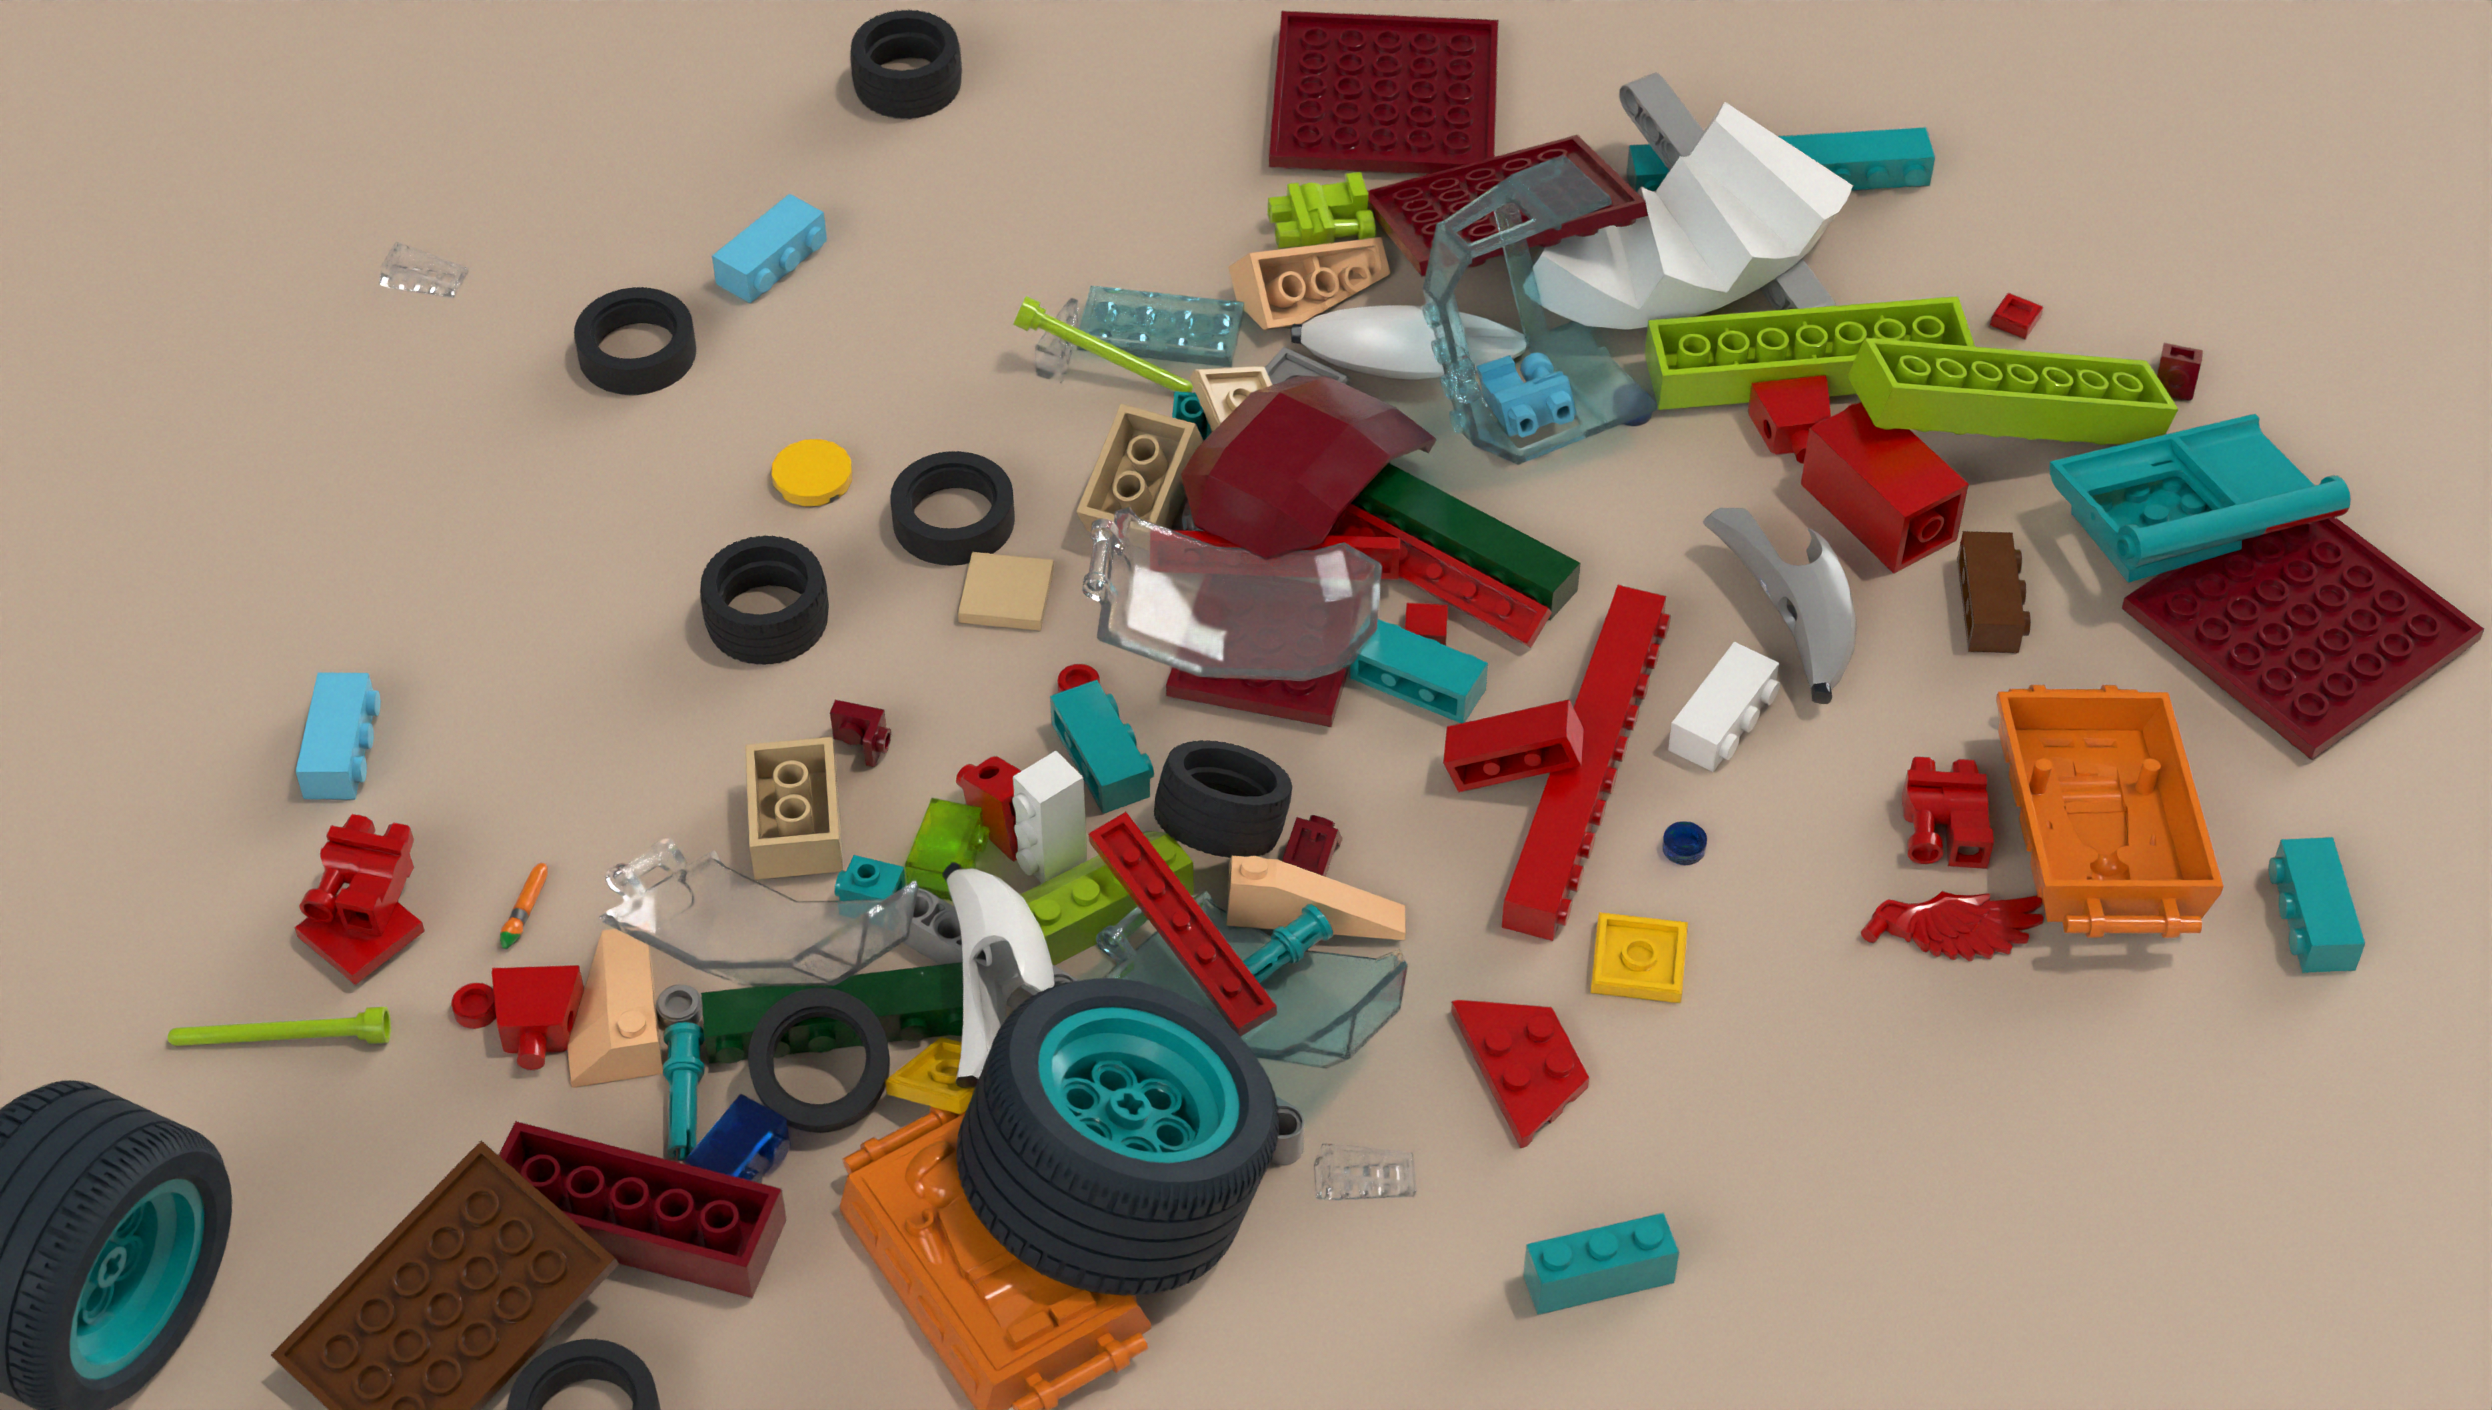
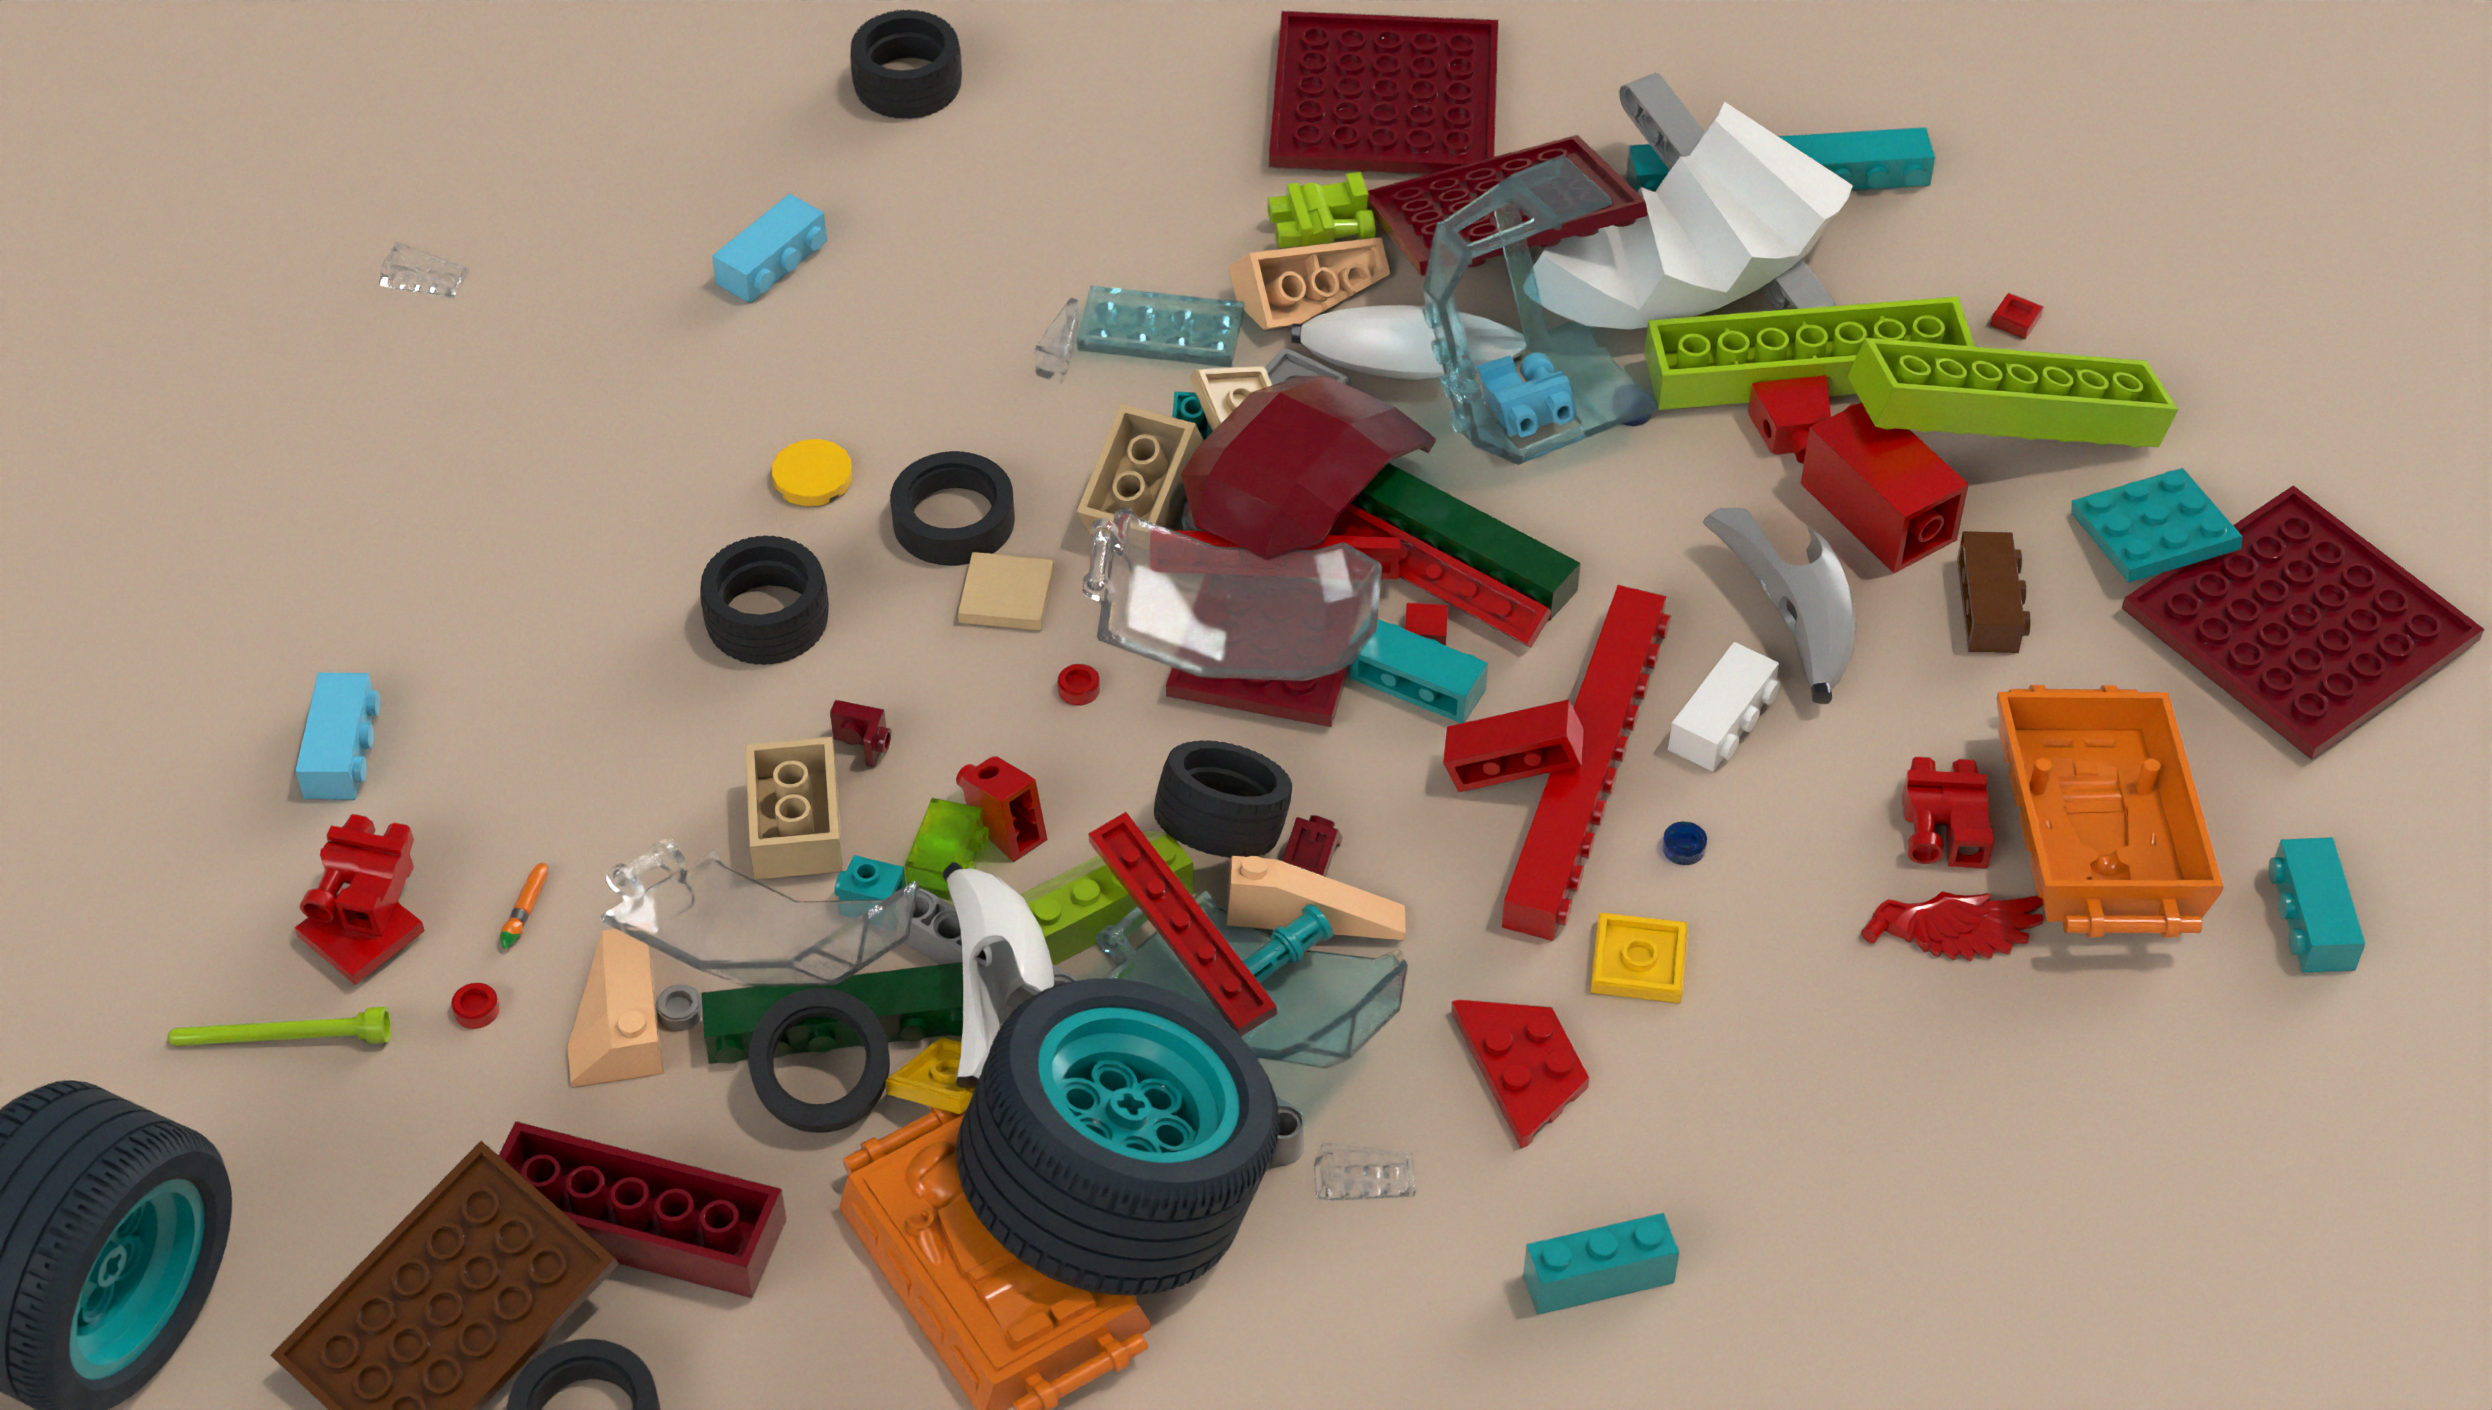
(536, 1010): red torso -> none
(640, 374): black tyre -> none
(683, 1073): teal pin -> none
(743, 1141): clear blue brick -> none
(1034, 317): lime piece -> none
(1049, 818): white brick -> none
(1101, 746): teal brick -> none
(2179, 370): dark red bracket -> none
(2227, 466): teal piece -> none

